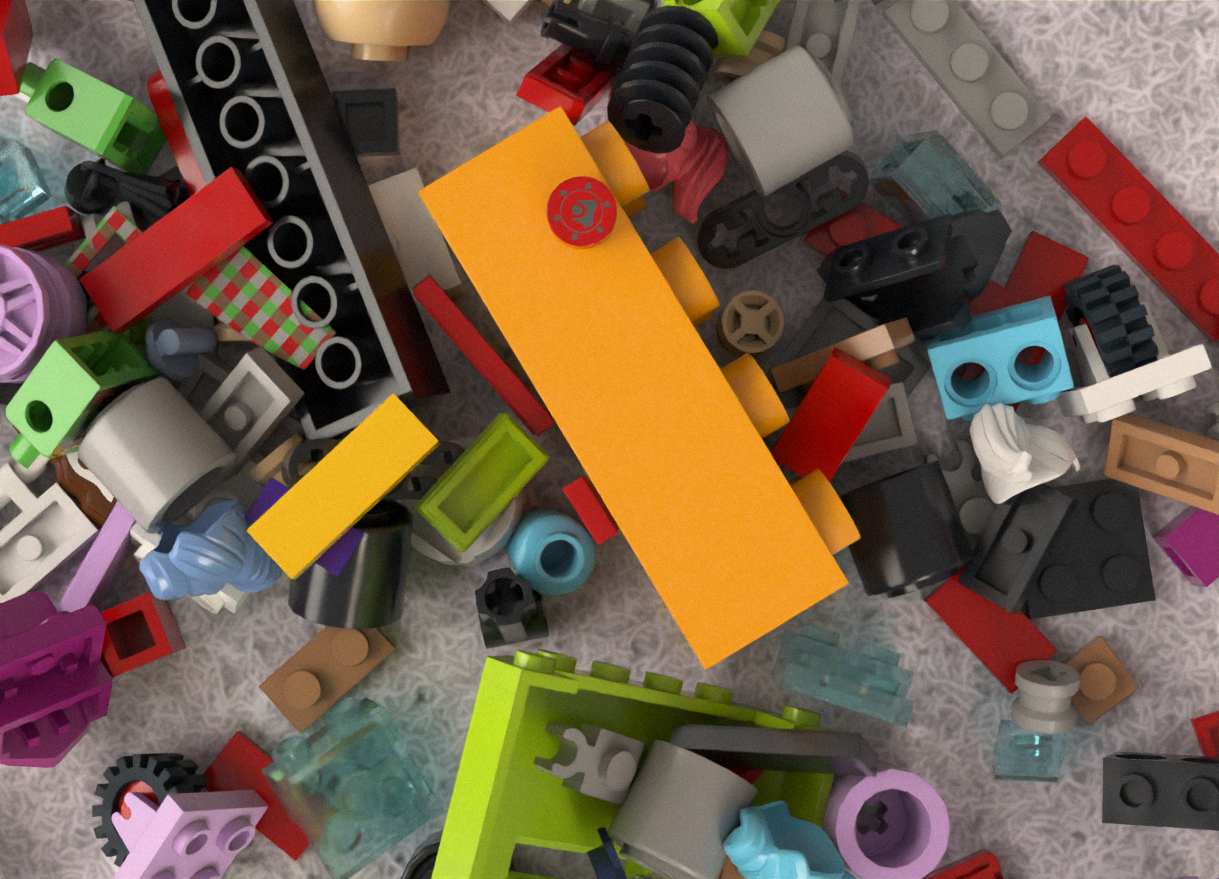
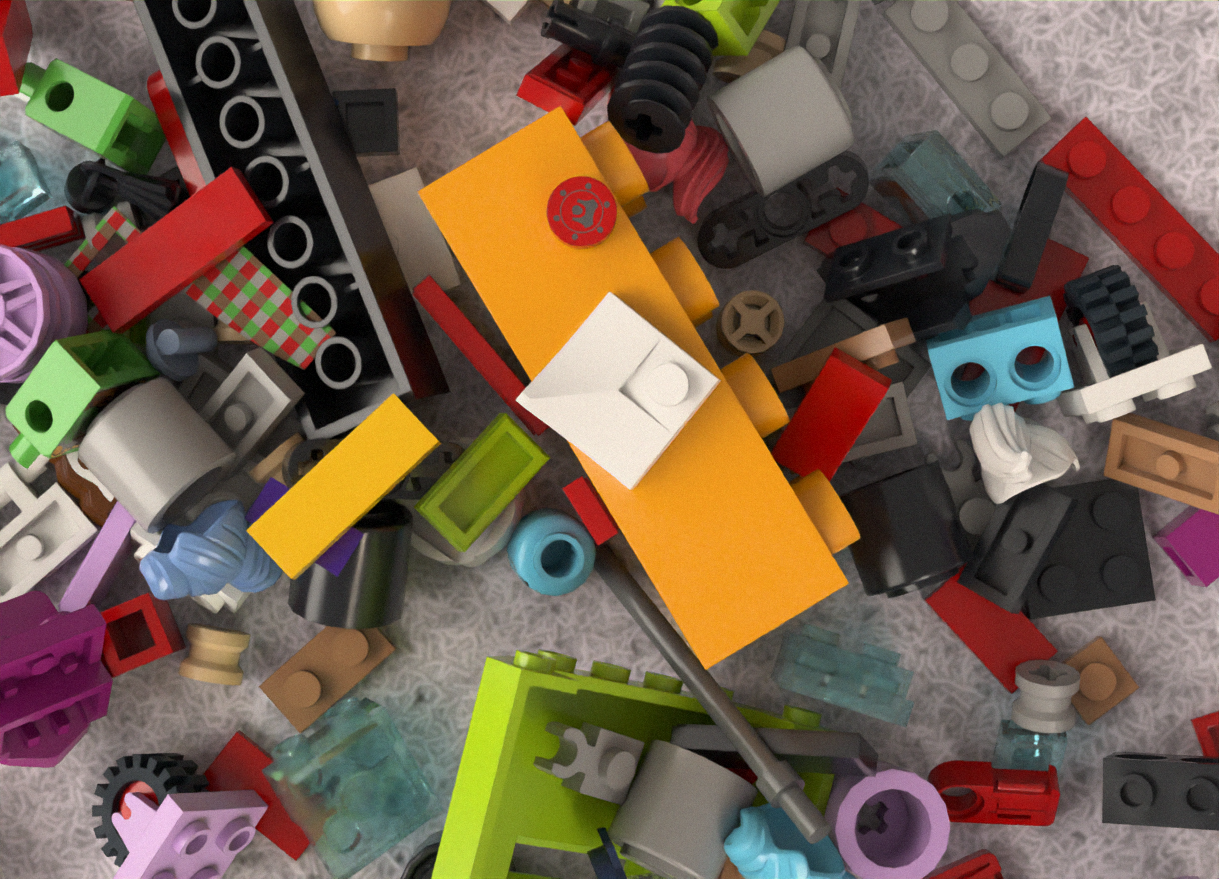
(214, 654): none -> tan wheel
(509, 609): black piece -> none
(619, 390): none -> white plate
(776, 778): none -> dark grey bar
(998, 794): none -> red piece
(1031, 228): none -> black piece

